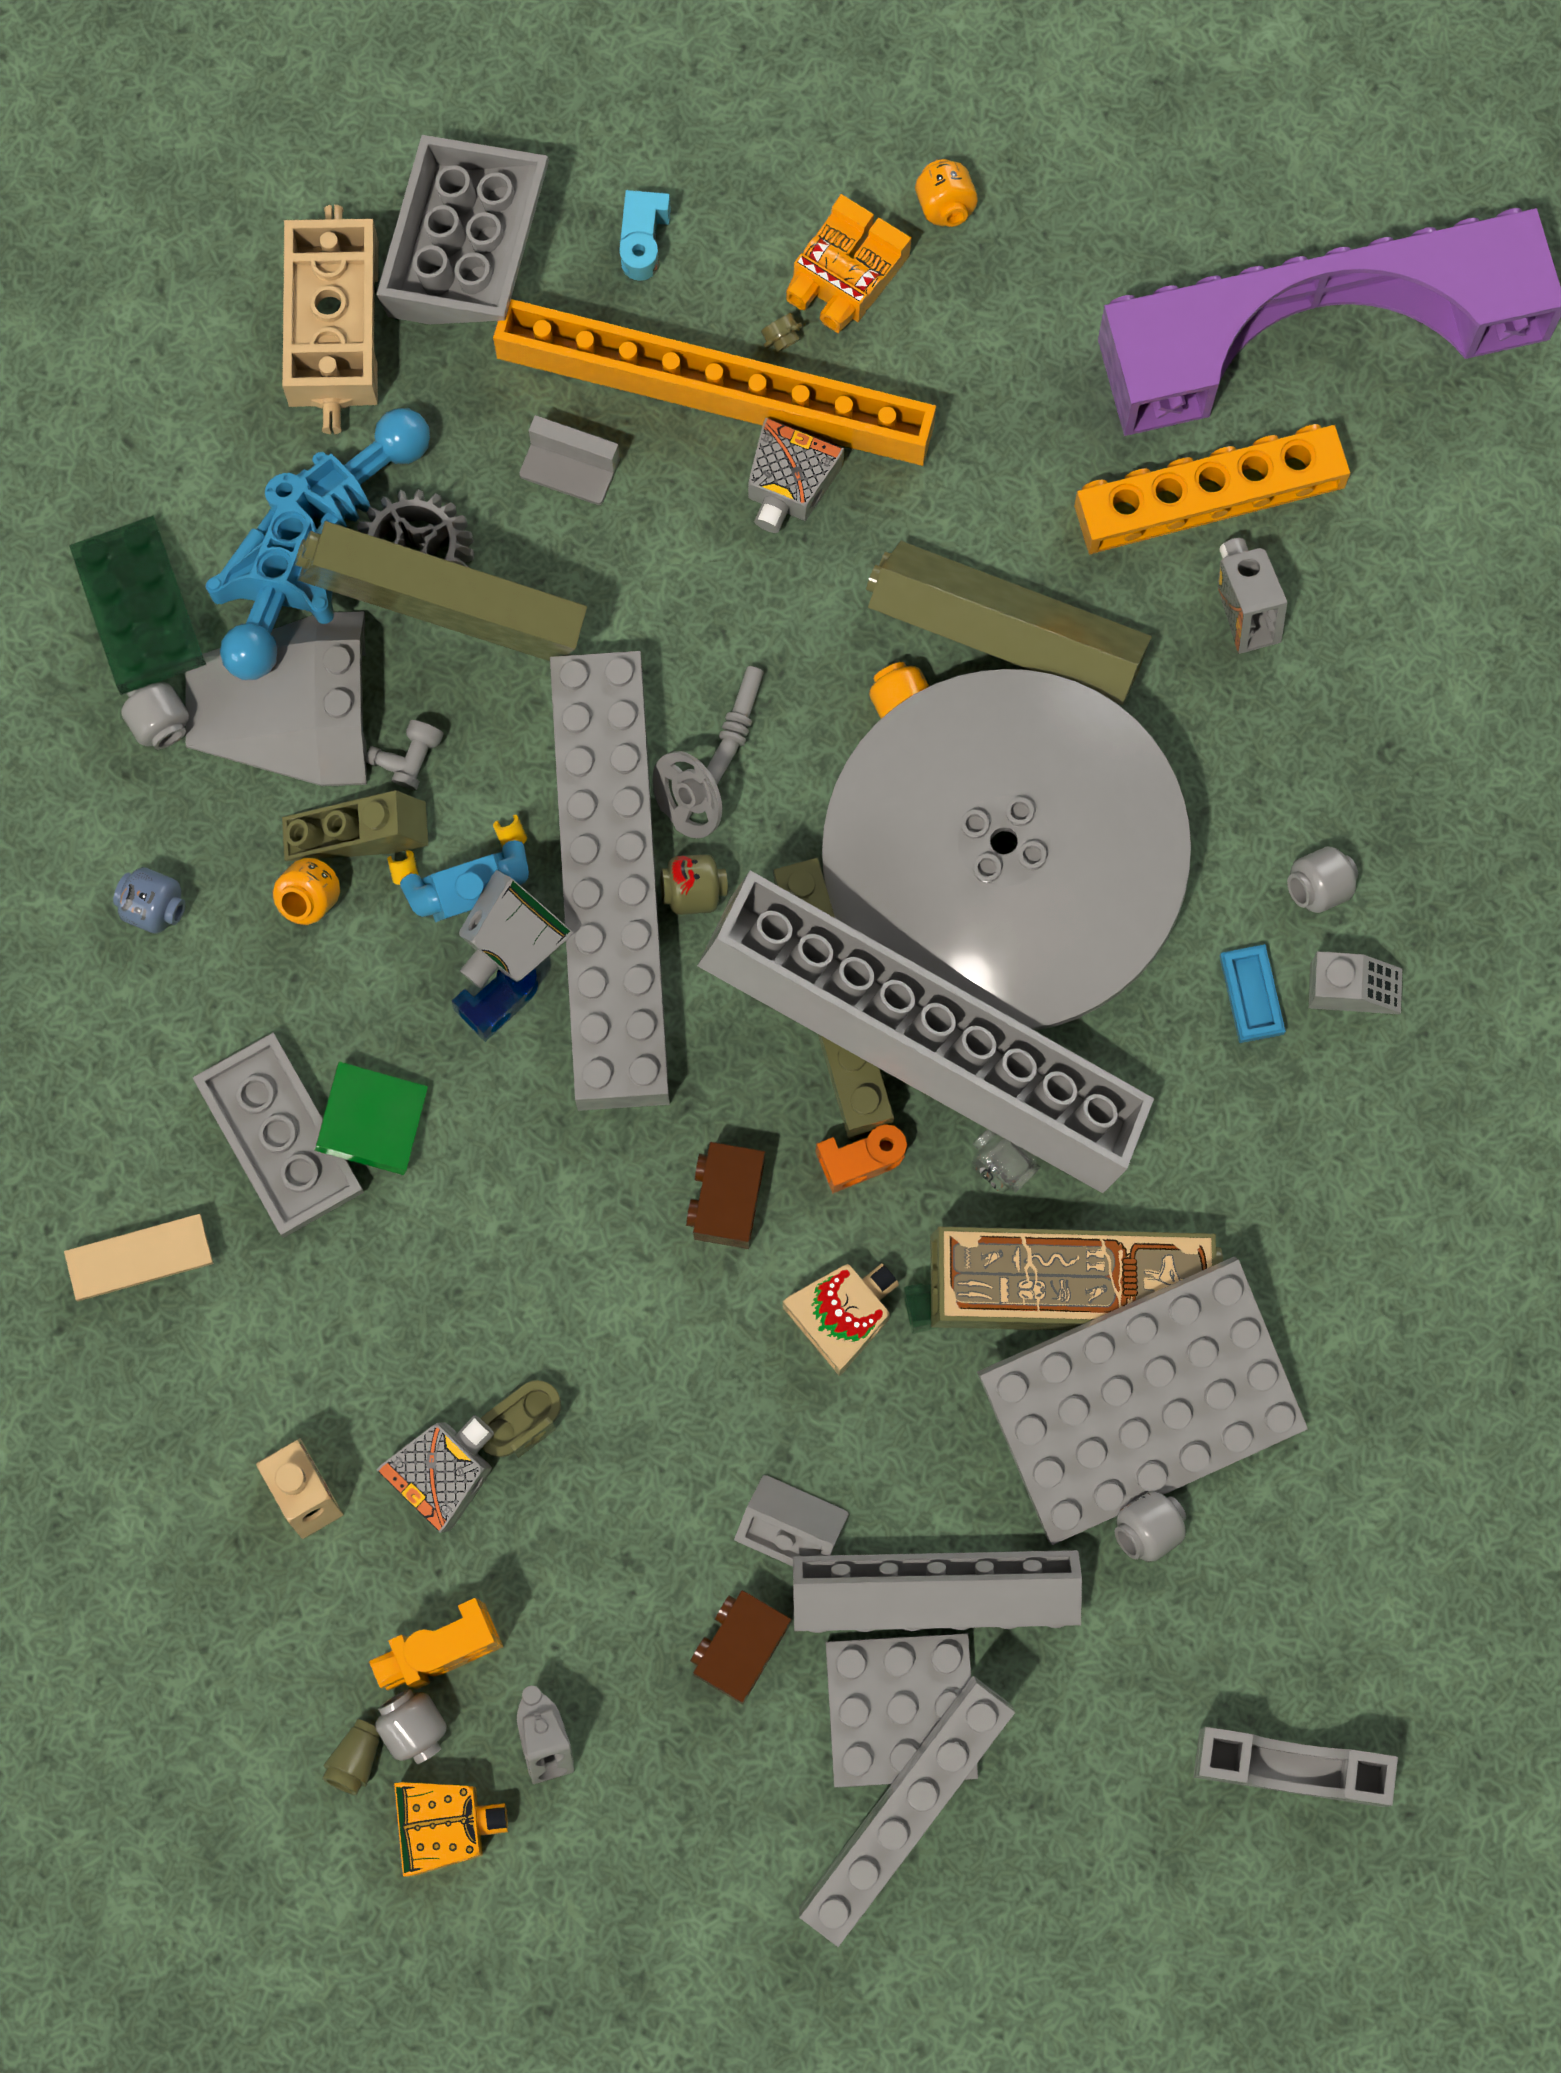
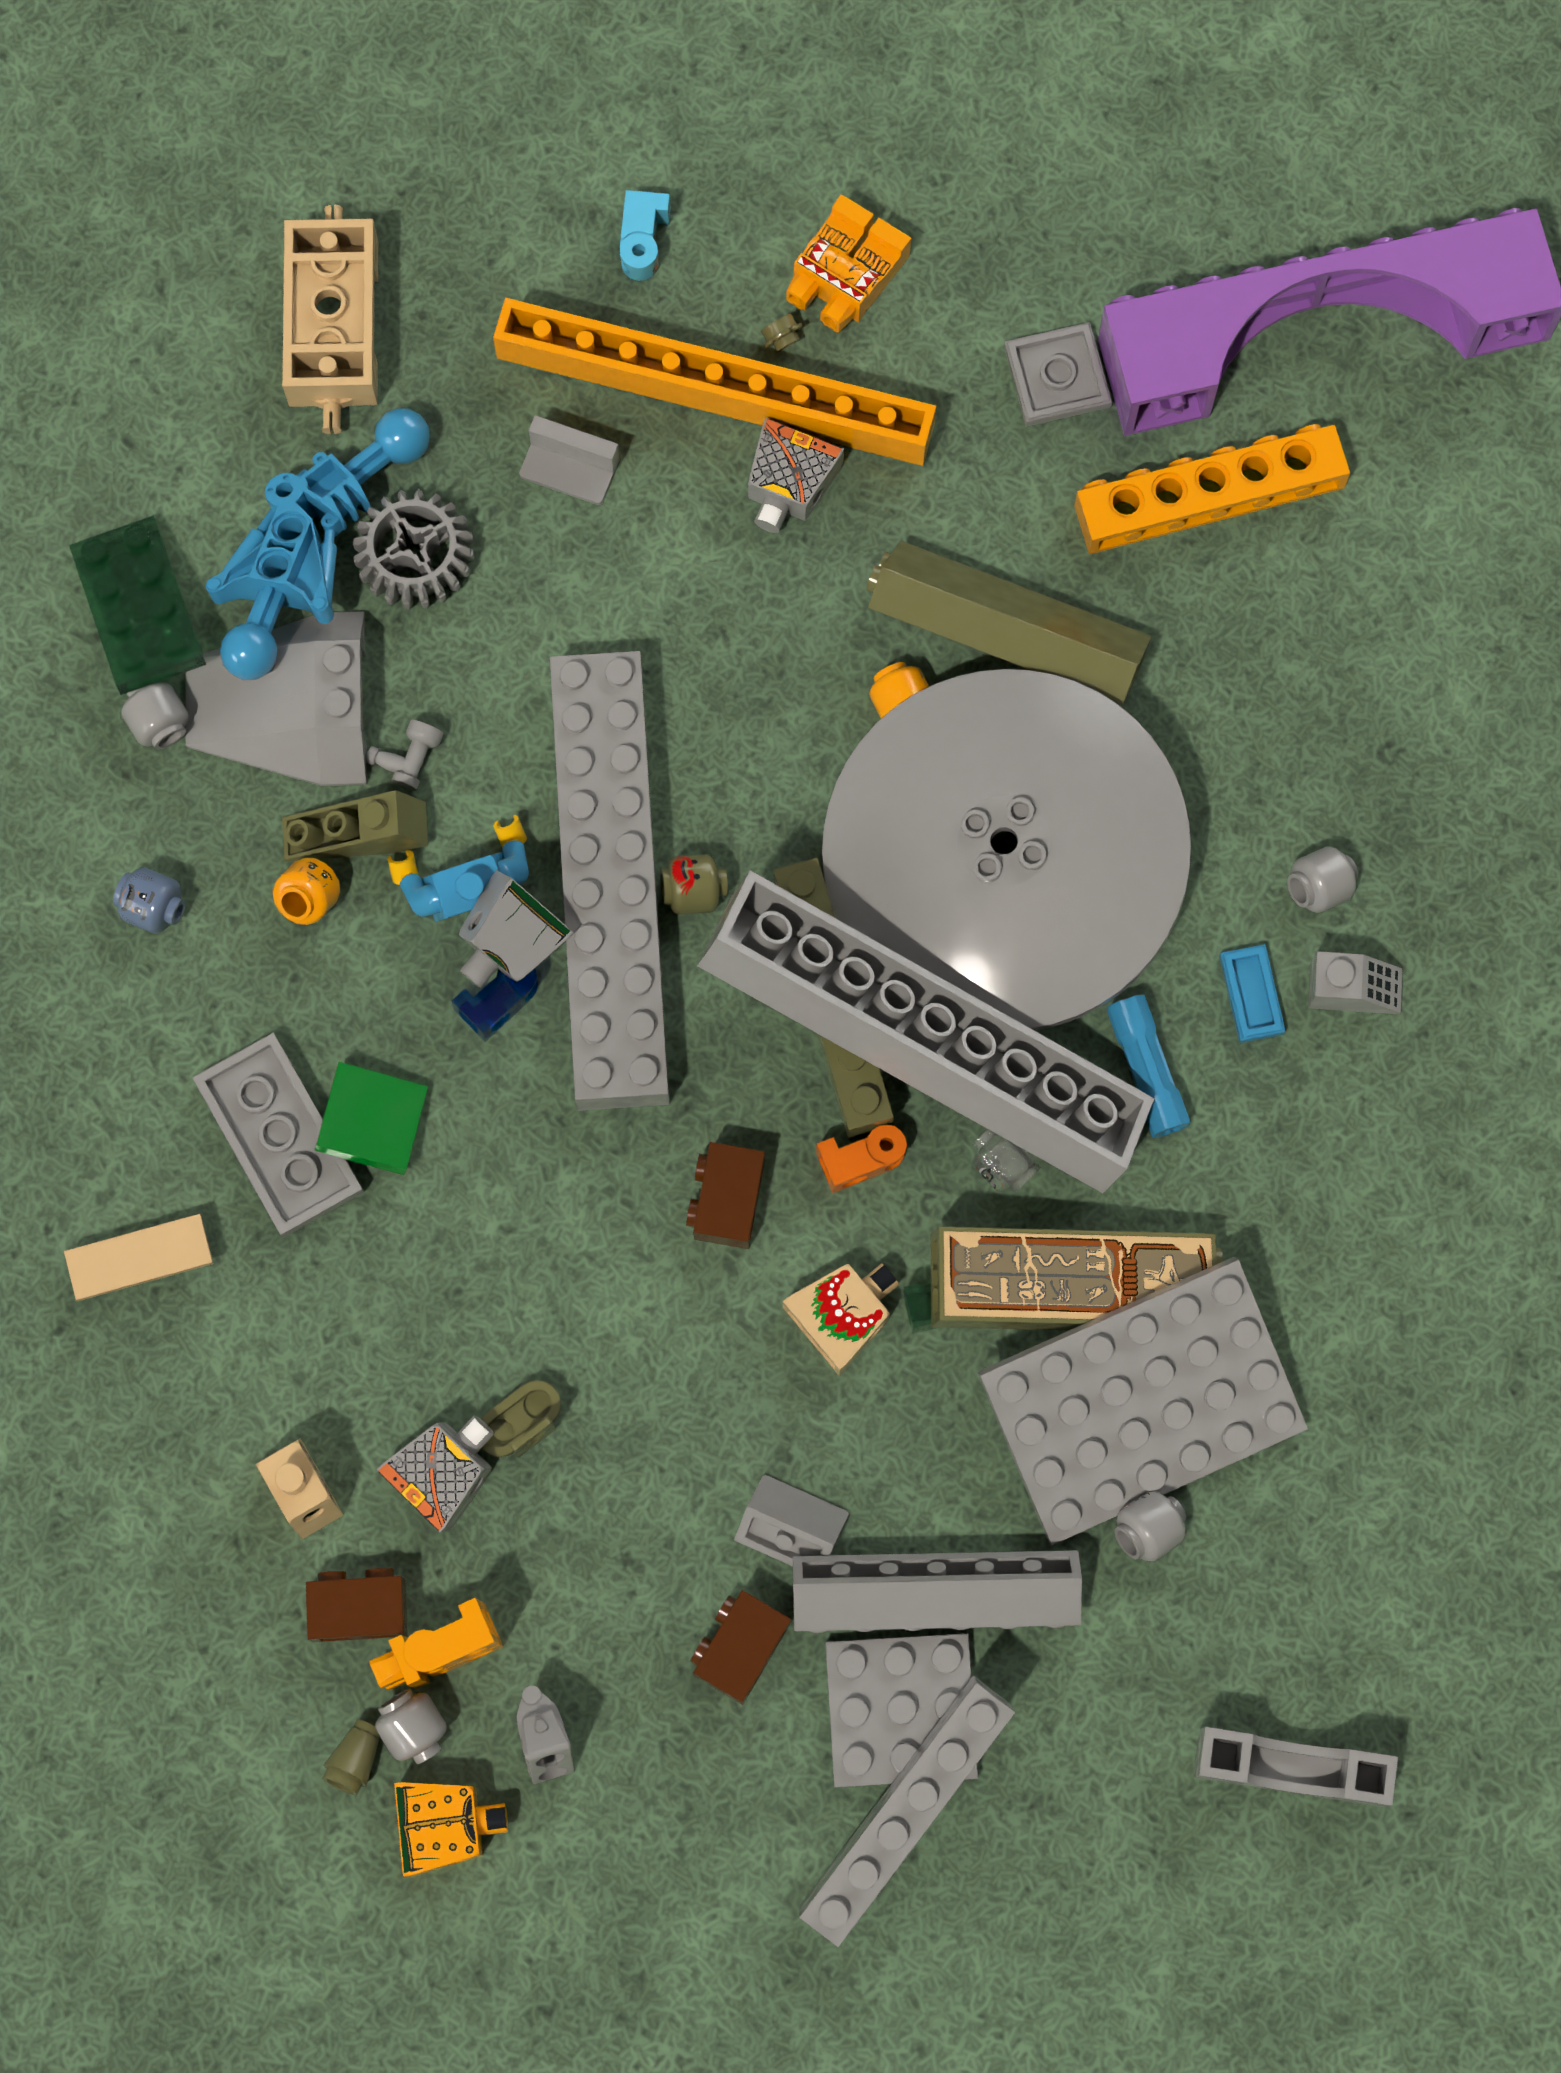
(356, 1607): none -> reddish brown brick
(439, 591): olive brick -> none
(461, 232): light grey slope -> none
(697, 787): light grey dish -> none
(946, 193): light orange head -> none
(1057, 374): none -> light grey tile
(1138, 1038): none -> dark azure axle
(1251, 596): light grey torso -> none

